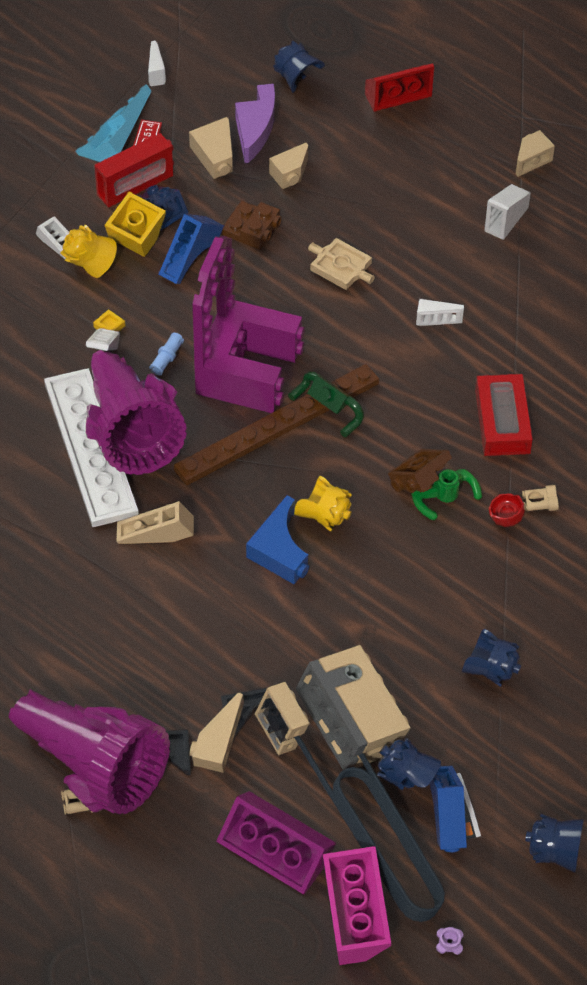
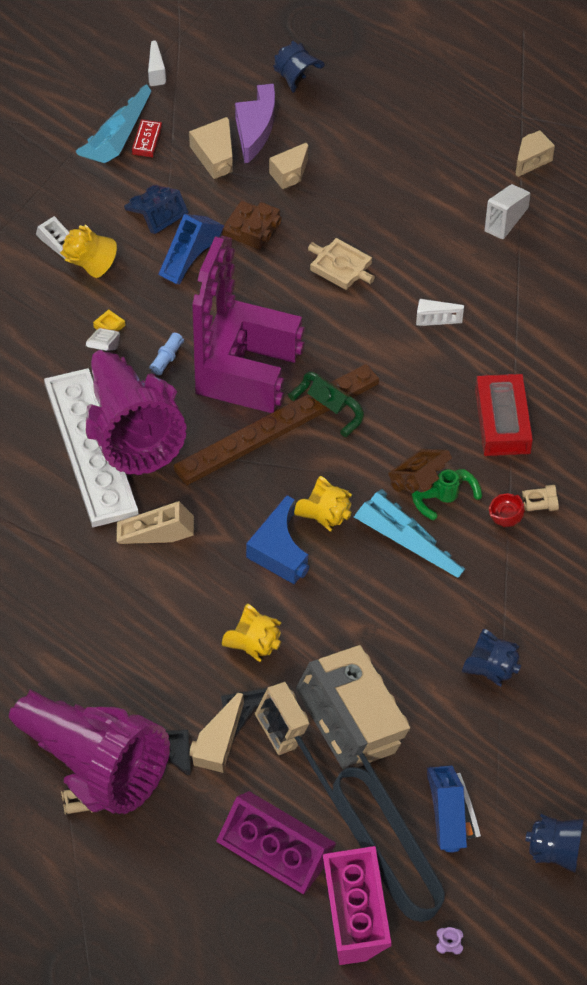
(134, 169): red piece -> none
(135, 224): yellow slope -> none
(254, 634): none -> yellow hat
(398, 526): none -> medium azure wedge
(400, 87): red slope -> none
(406, 765): dark blue hat -> none

